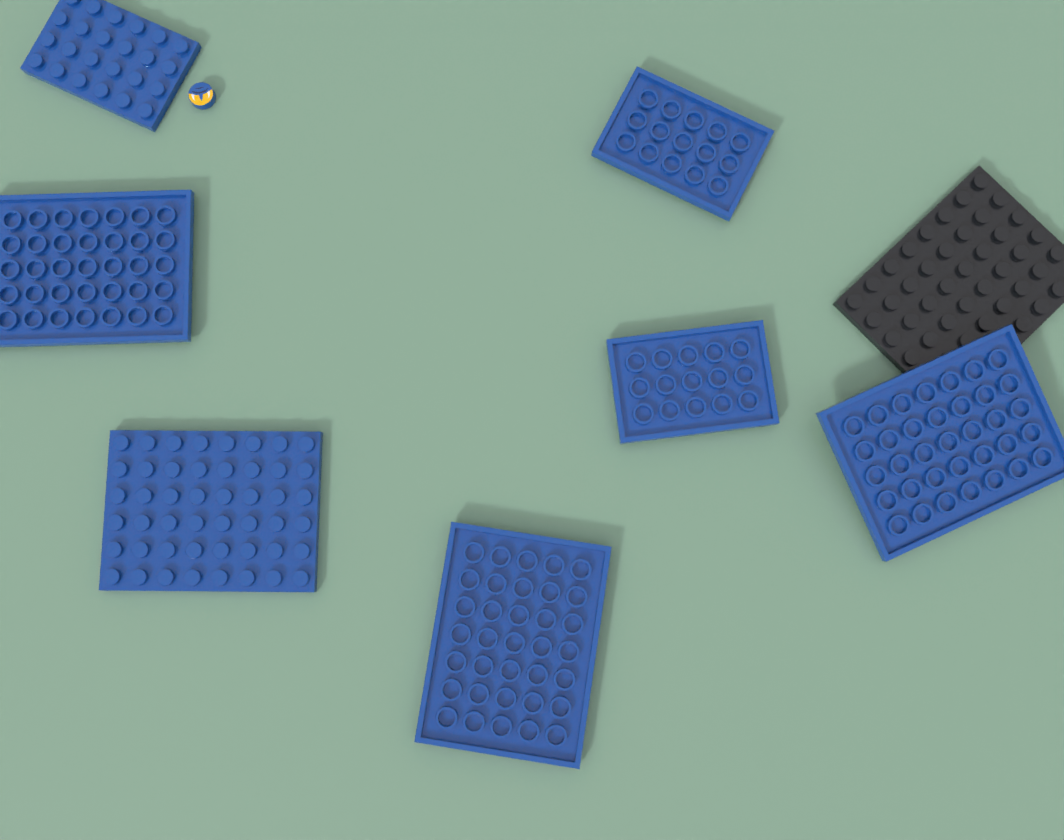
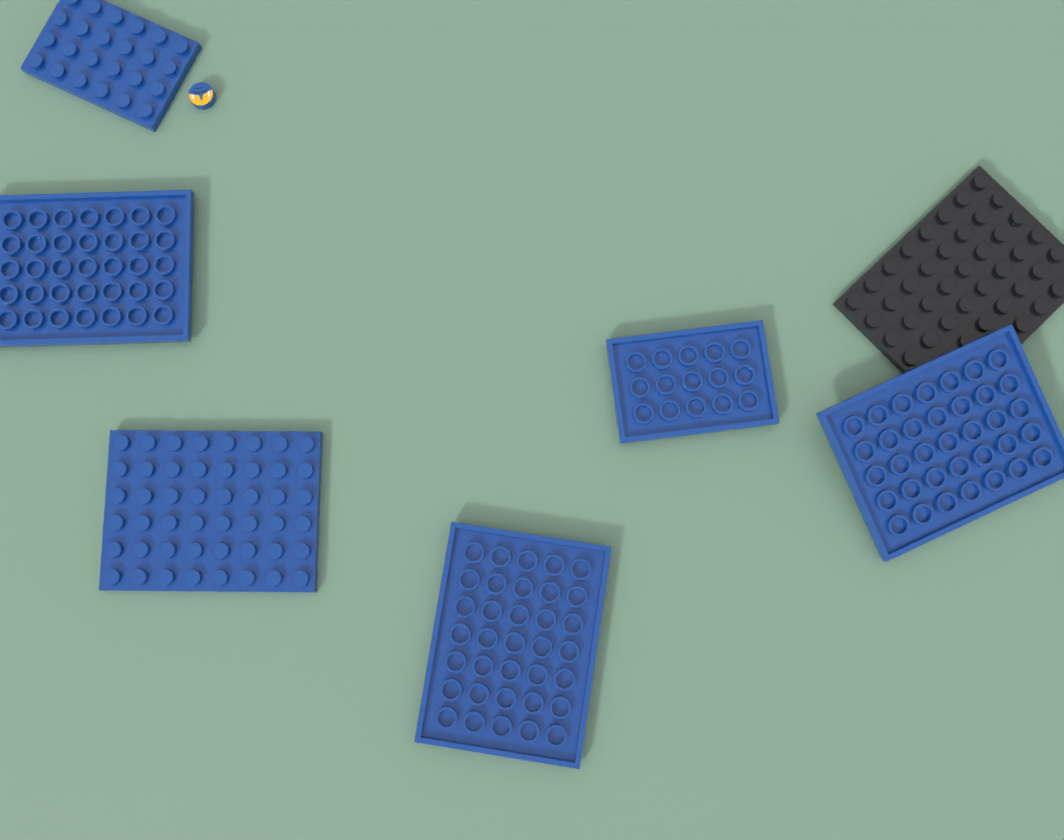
(682, 143): blue plate -> none

